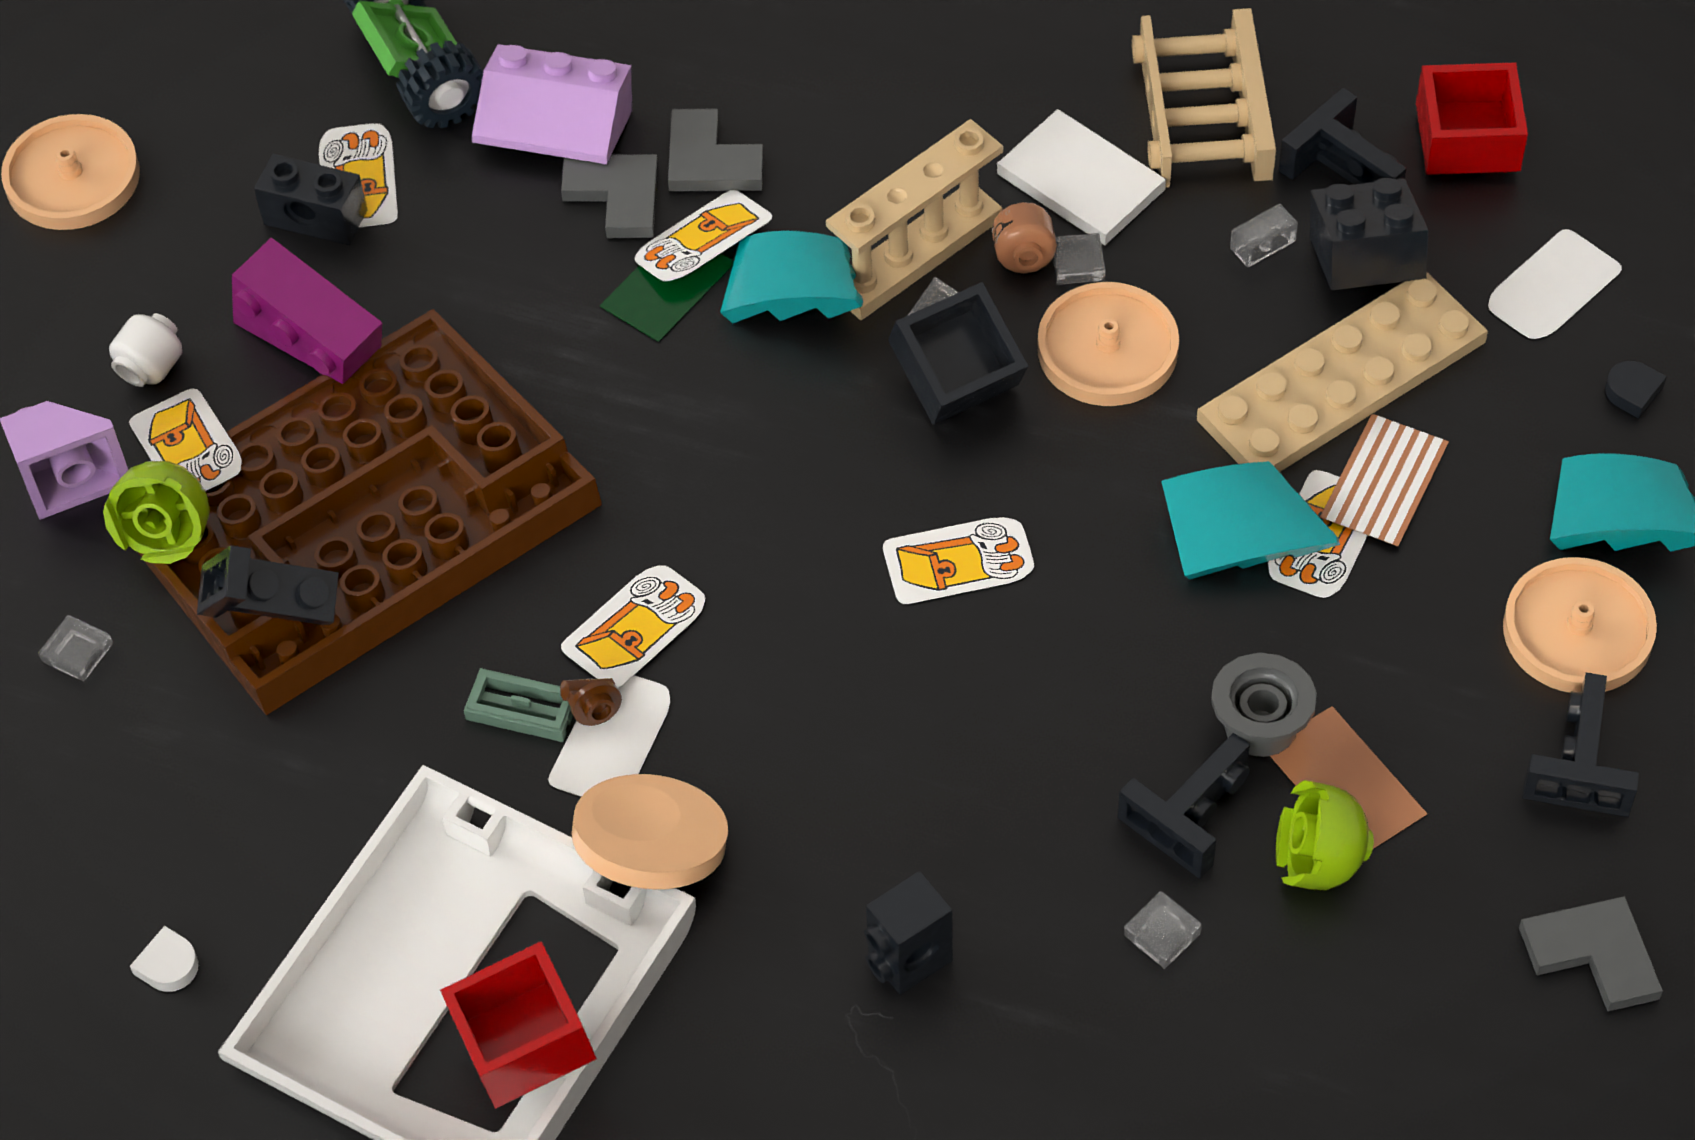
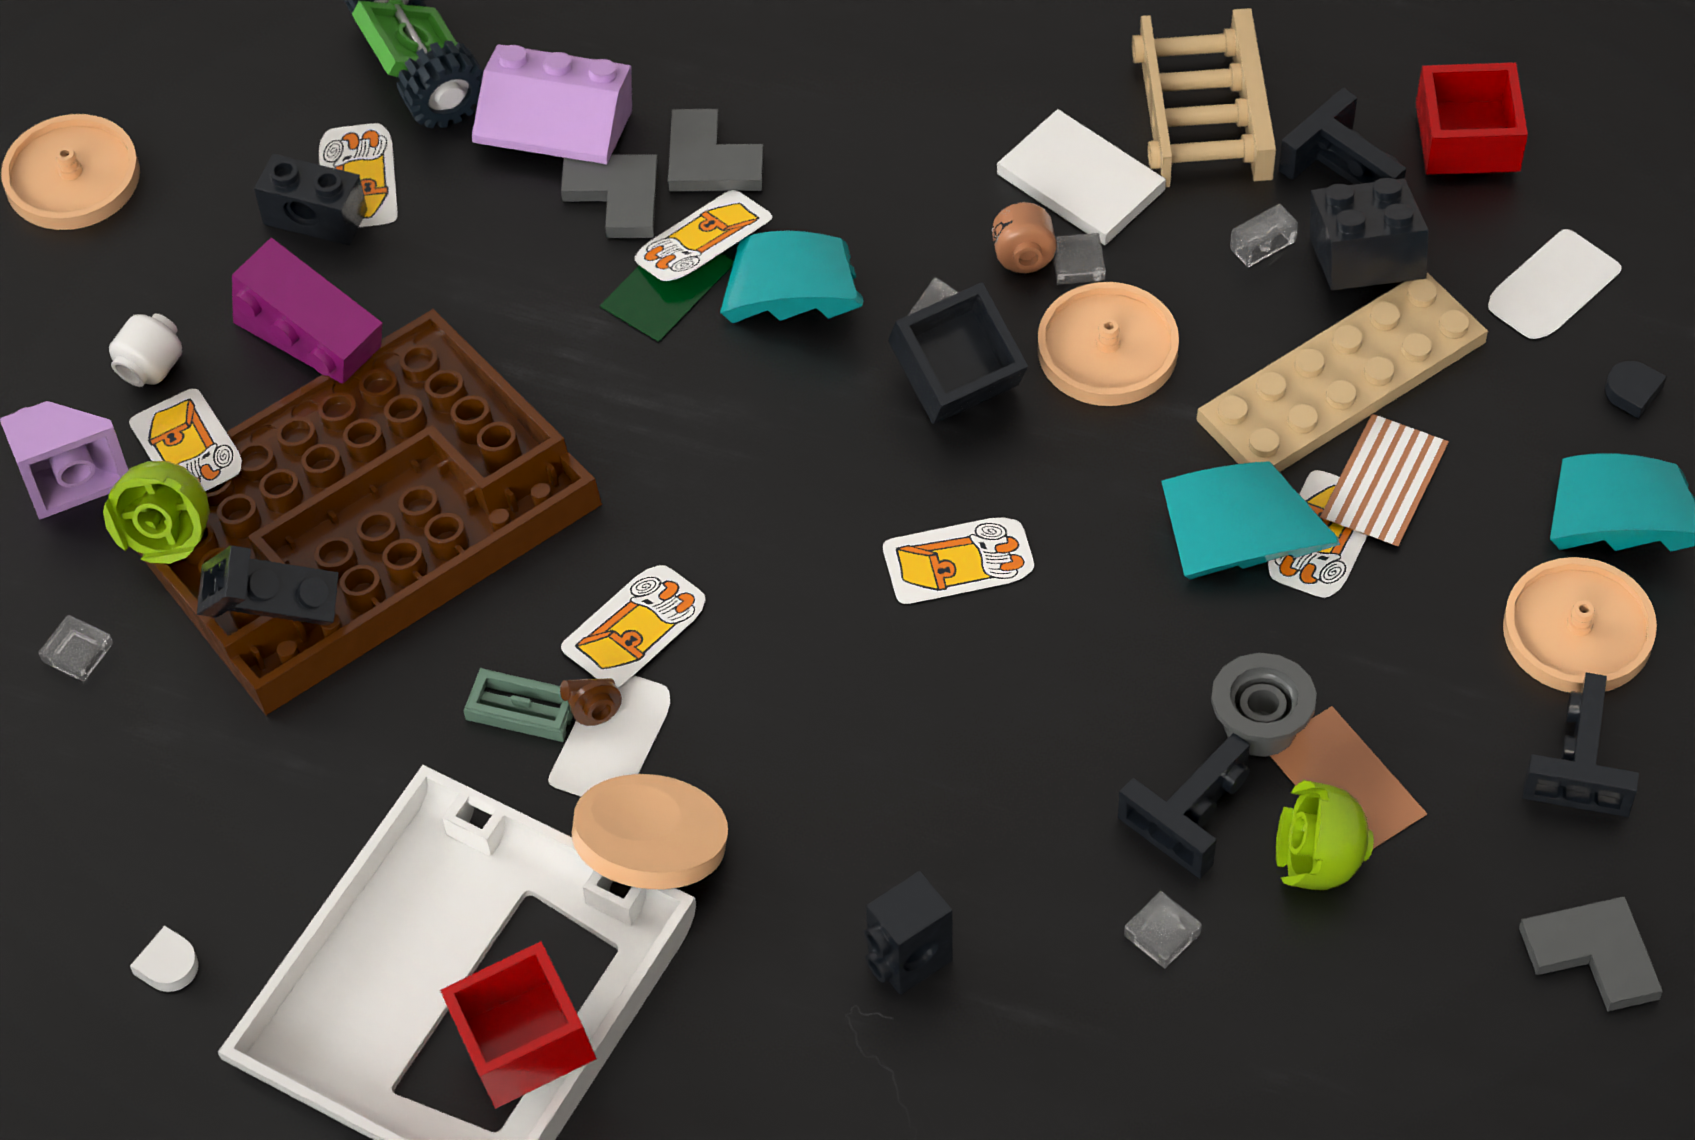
(932, 237): tan fence -> none

